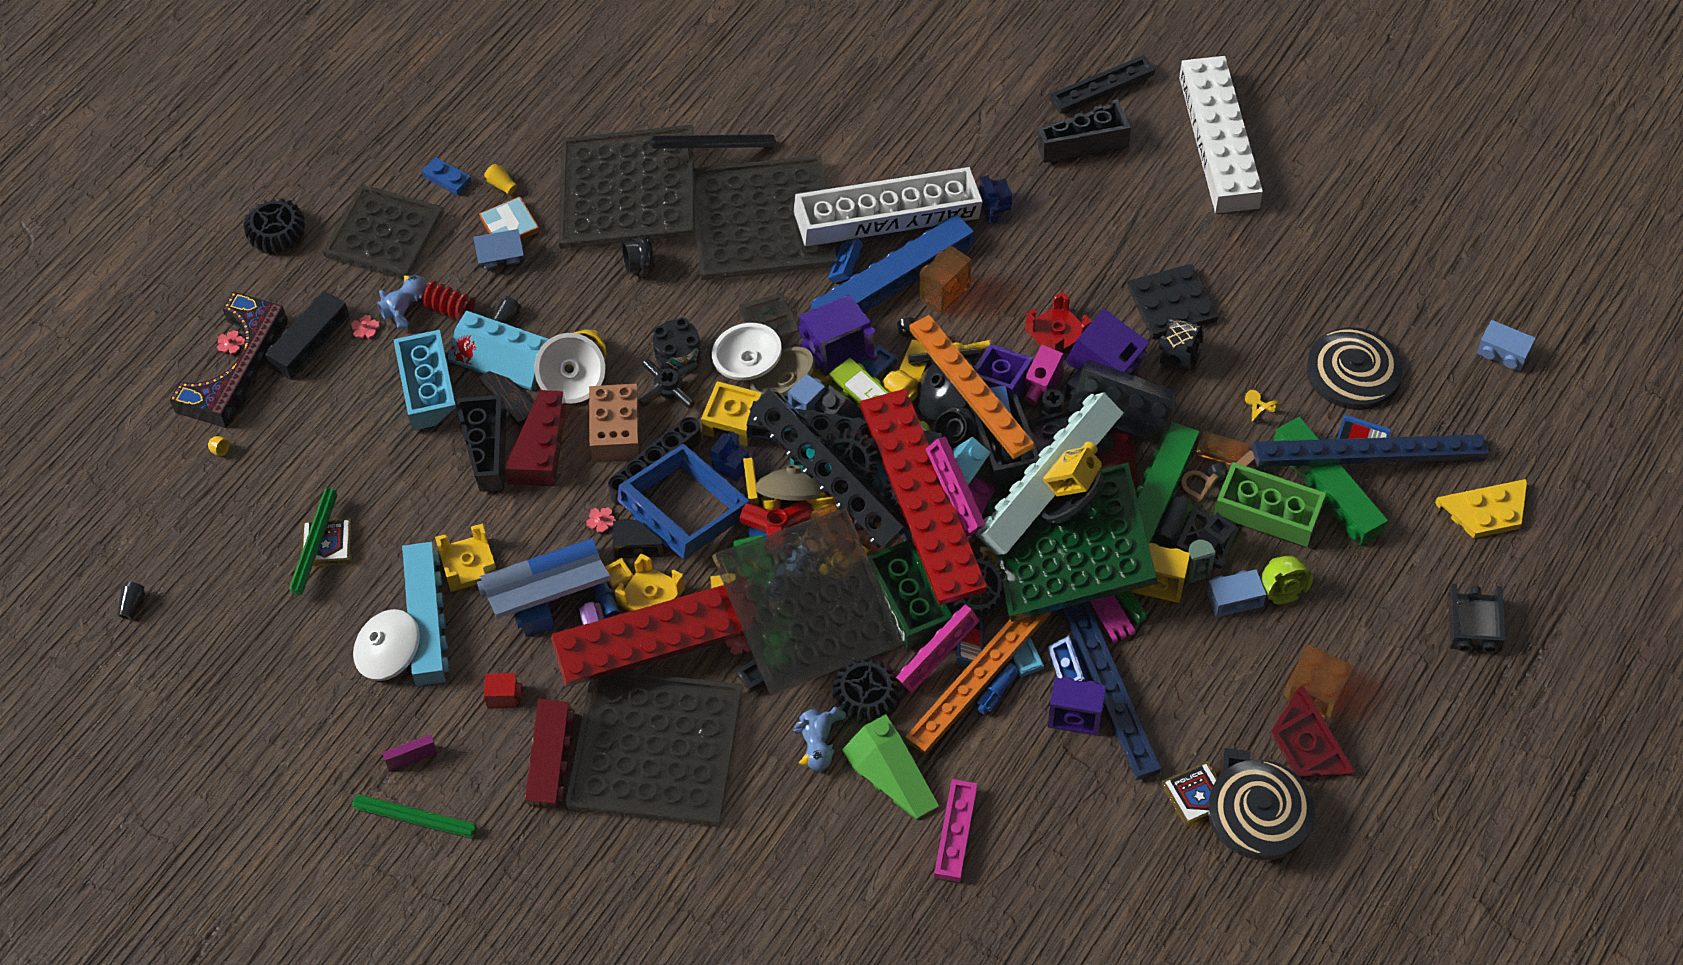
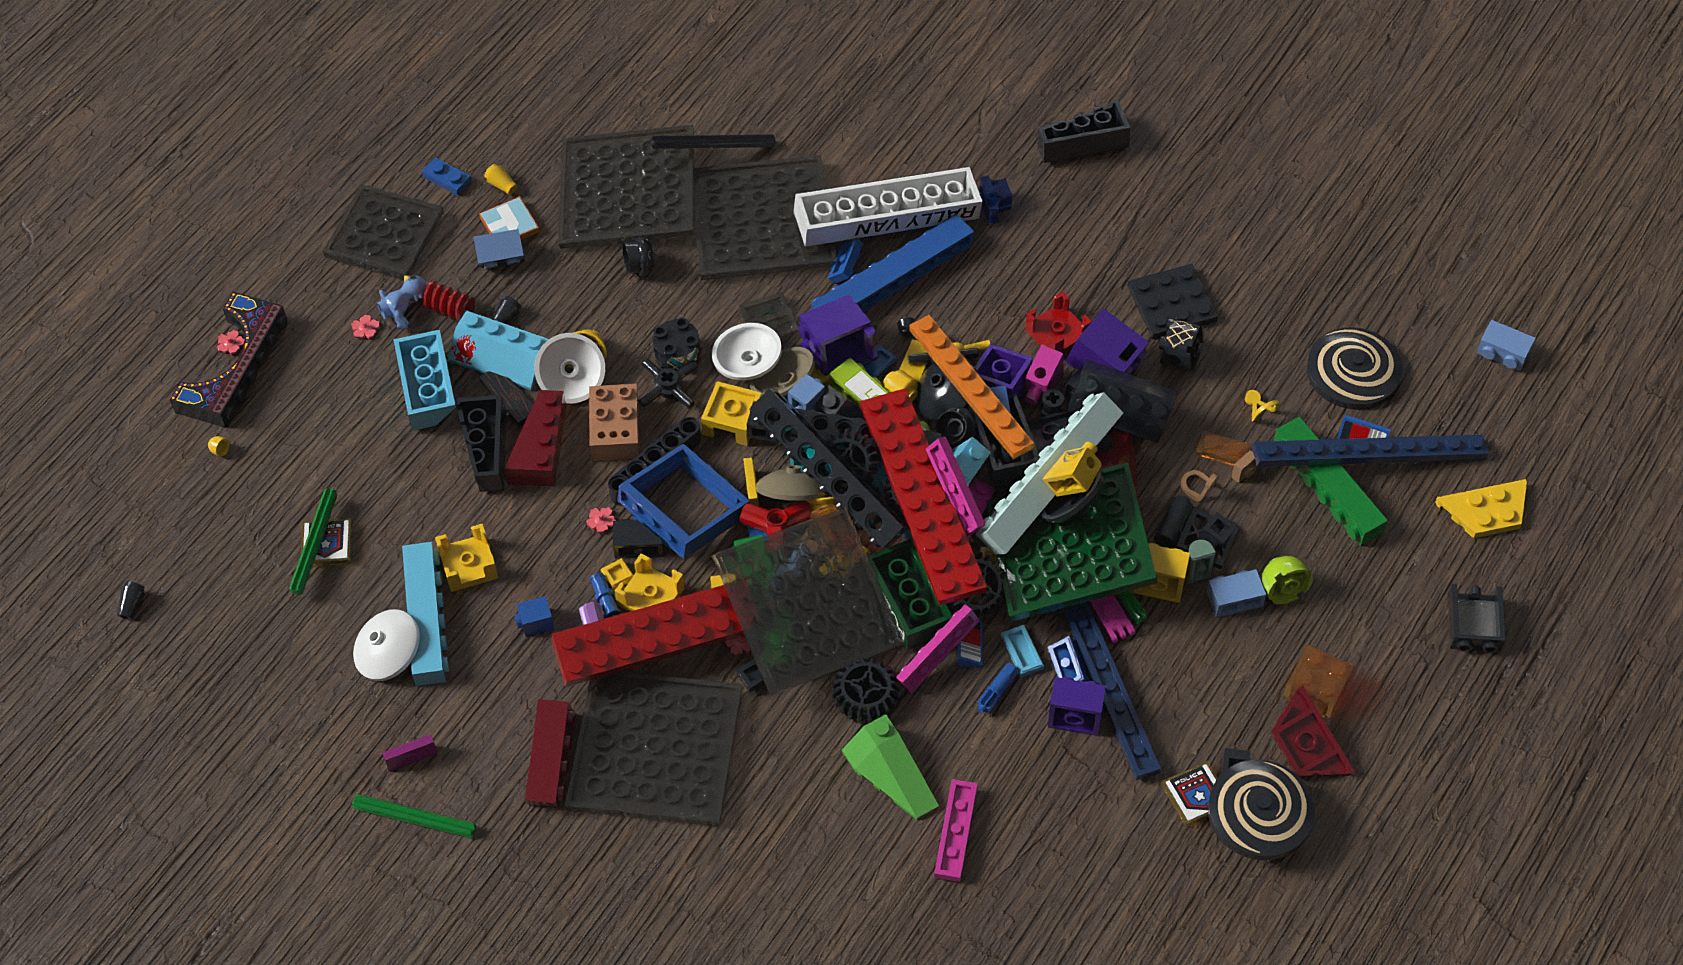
(275, 232): black gear -> none
(307, 334): black brick -> none
(502, 690): red brick -> none
(543, 578): sand blue door -> none
(728, 456): clear blue brick -> none
(770, 503): yellow hinge -> none
(815, 732): medium blue animal -> none
(945, 279): clear orange brick -> none
(972, 682): orange plate -> none
(1102, 84): black plate -> none
(1165, 475): green brick -> none
(1220, 135): white brick -> none
(1220, 470): black hinge -> none
(1270, 504): bright green brick -> none

